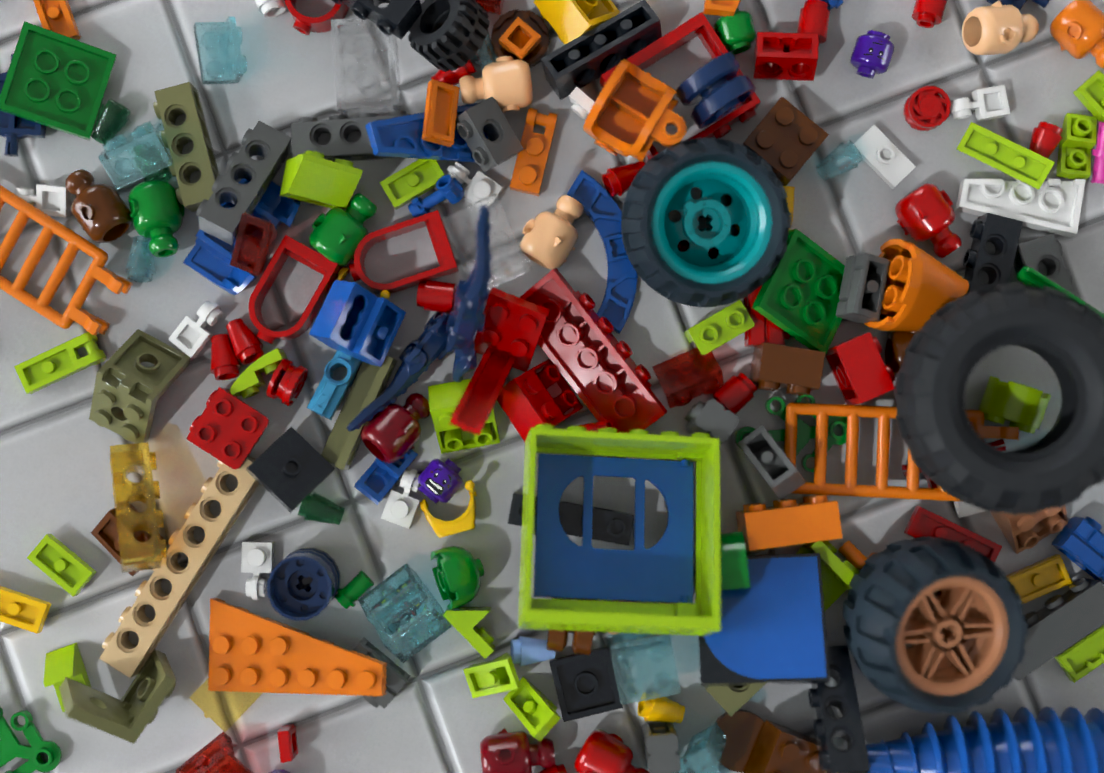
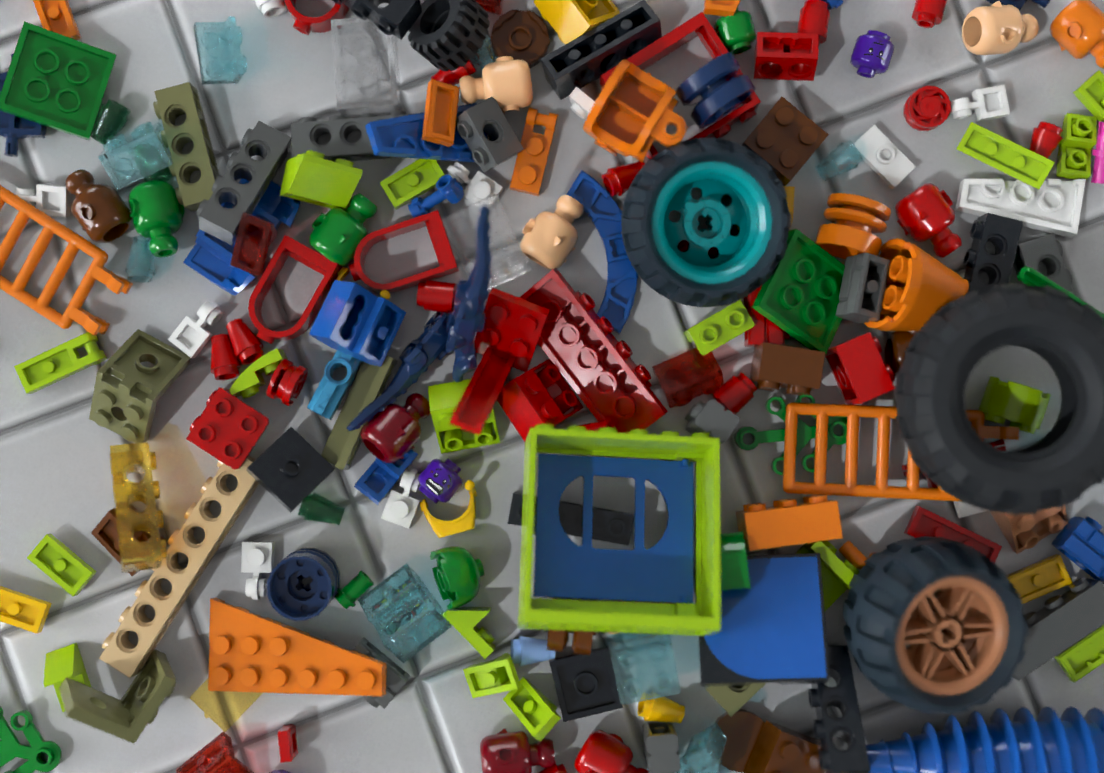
(520, 38): orange slope -> none
(771, 462): dark grey brick -> none
(854, 222): none -> orange wheel

